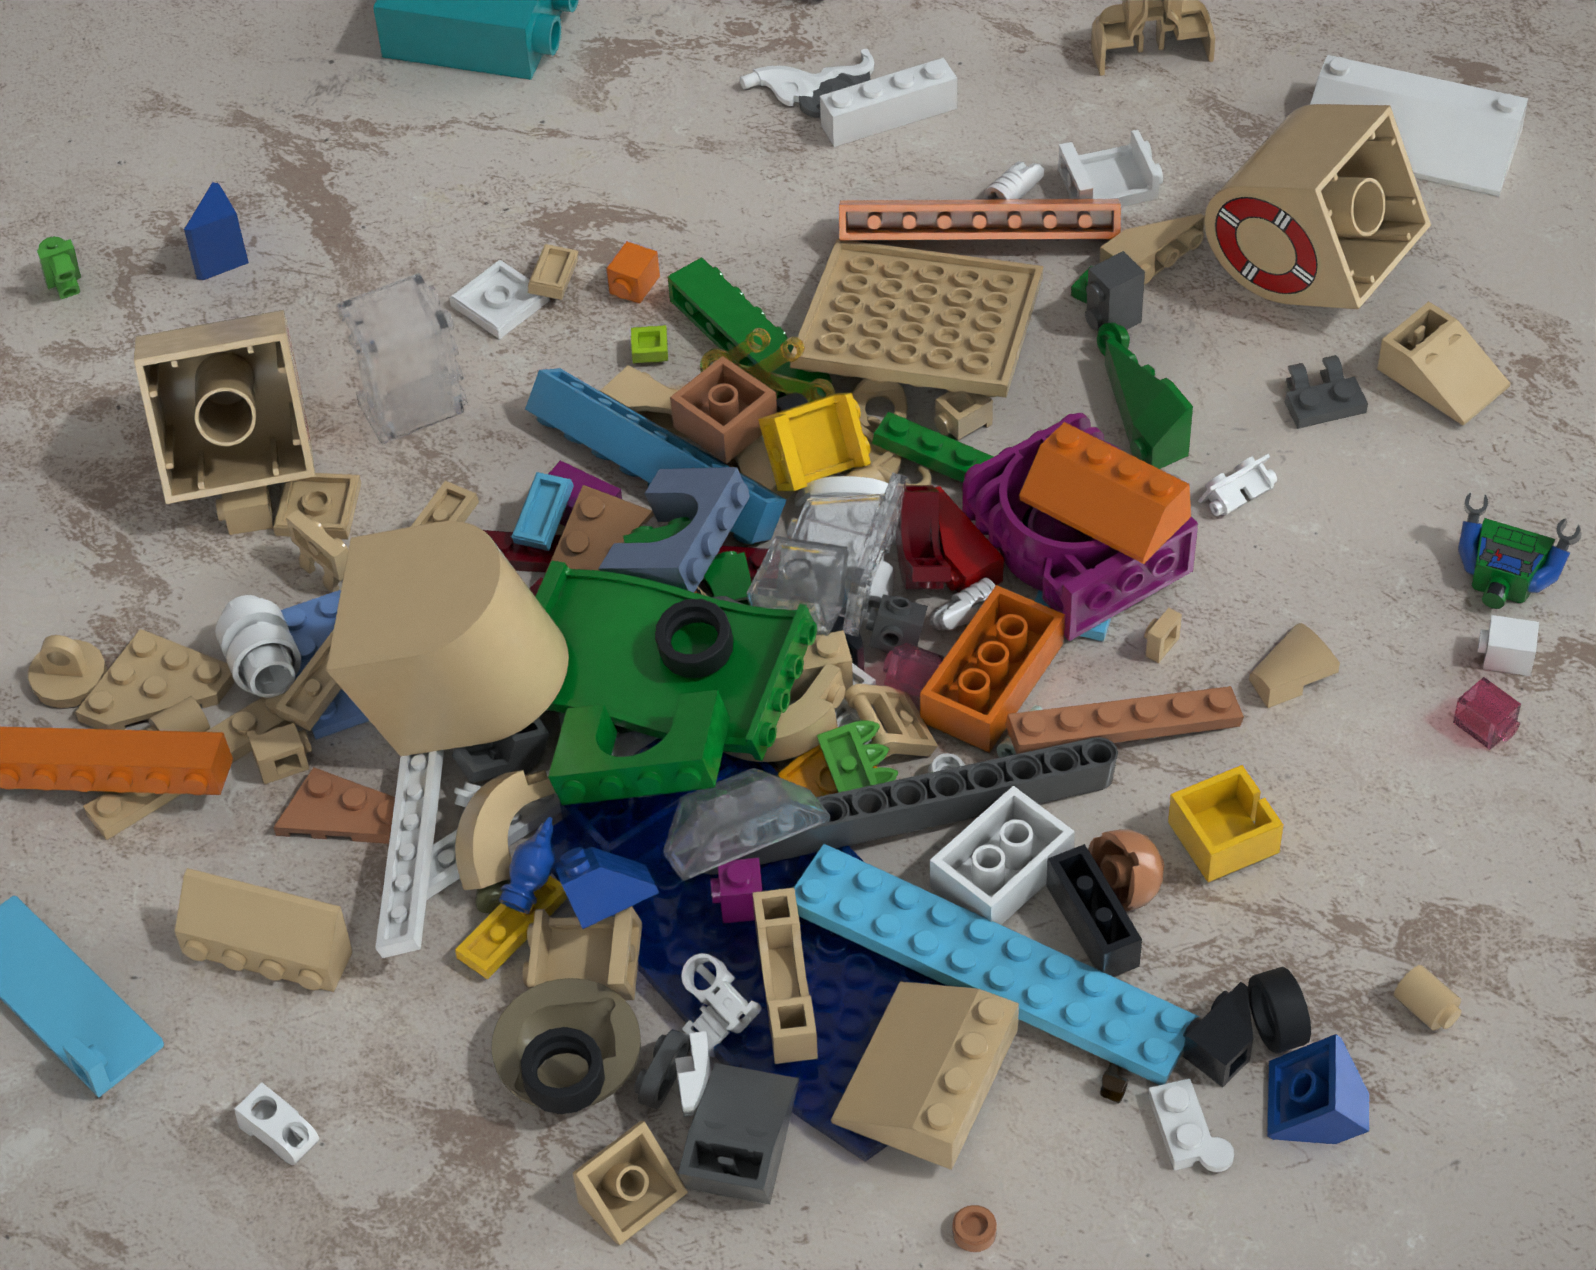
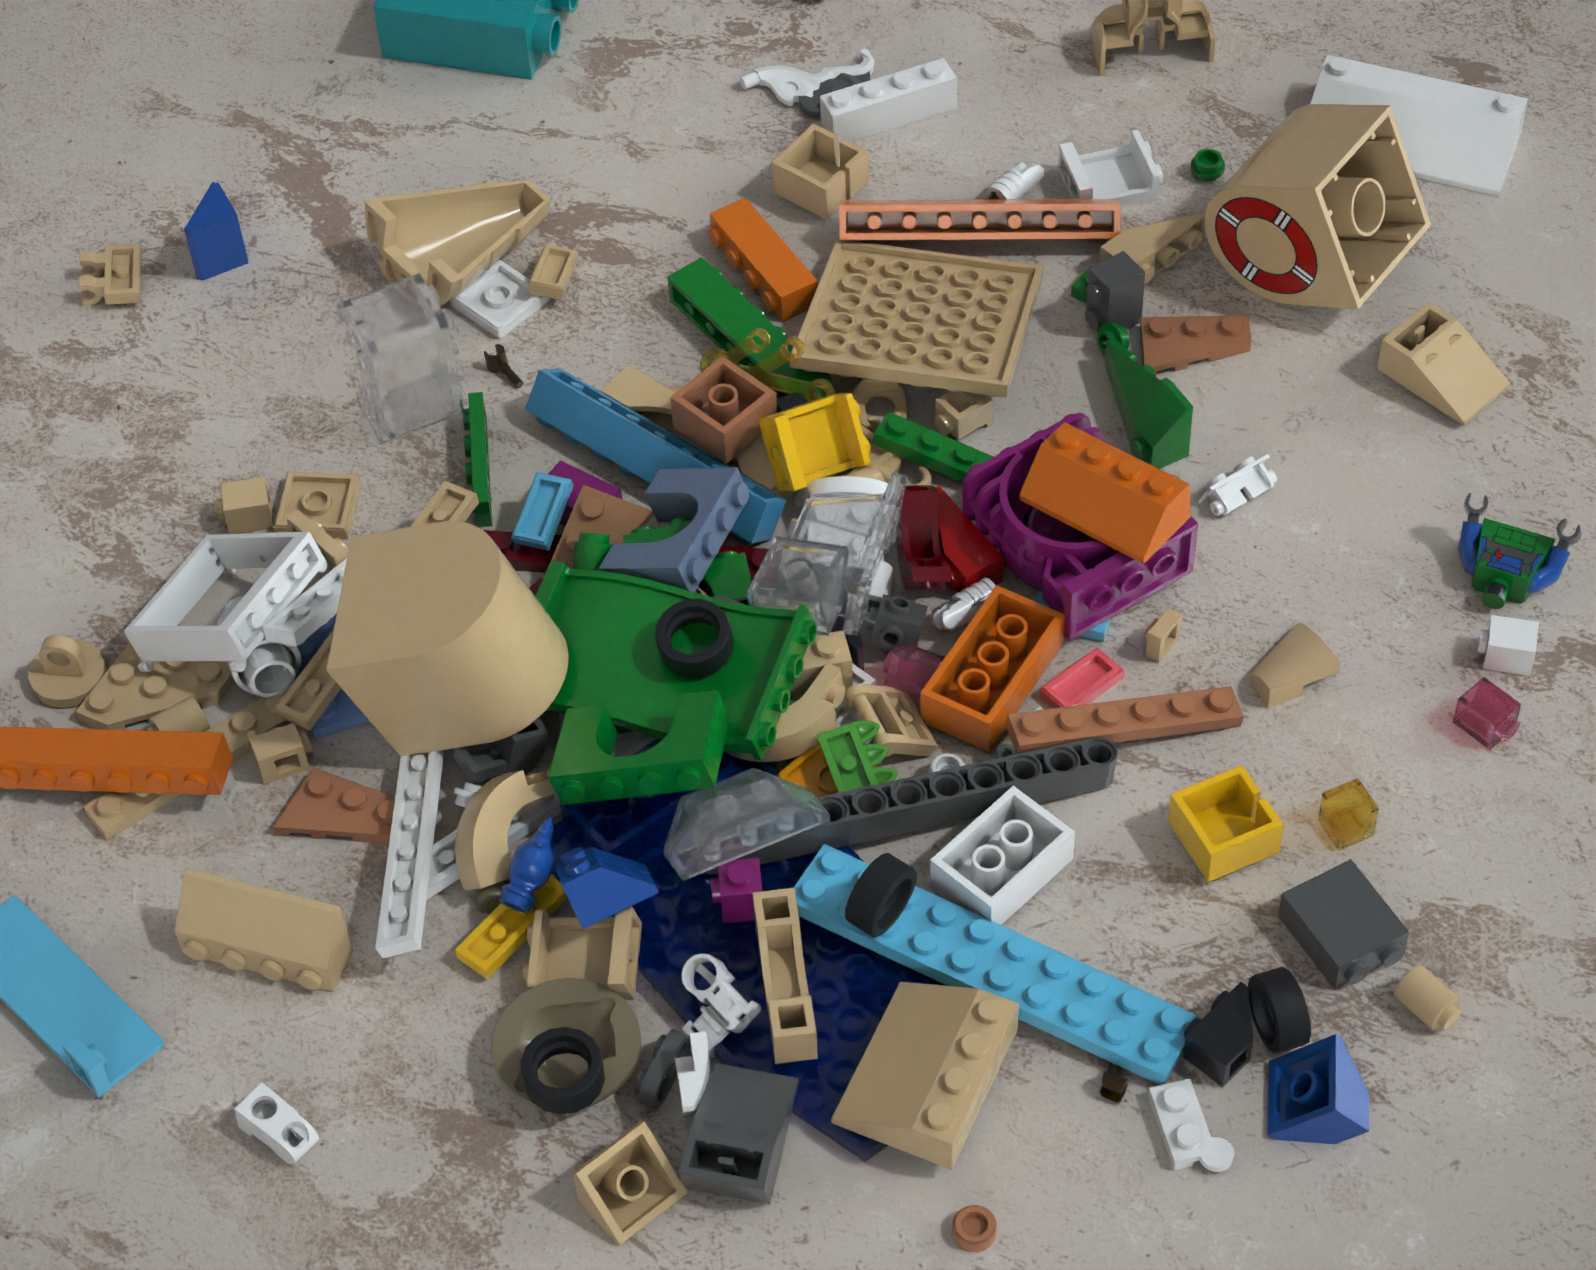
(59, 266): bright green hips -> none
(121, 275): none -> tan plate
(224, 406): tan brick -> none
(290, 564): none -> white window
(308, 611): none -> white plate
(453, 231): none -> tan cone
(476, 447): none -> green plate
(499, 363): none -> dark brown hand
(590, 551): none -> green brick
(633, 272): orange brick -> none
(649, 344): lime plate -> none
(762, 259): none -> orange brick
(810, 171): none -> tan piece
(880, 895): none -> black tyre
(1082, 681): none -> coral tile
(1093, 911): black brick -> none
(1129, 865): nougat cylinder -> none
(1182, 340): none -> nougat wing
(1208, 164): none -> green plate
(1323, 402): dark grey plate -> none
(1343, 924): none -> dark grey brick
(1348, 814): none -> clear yellow panel

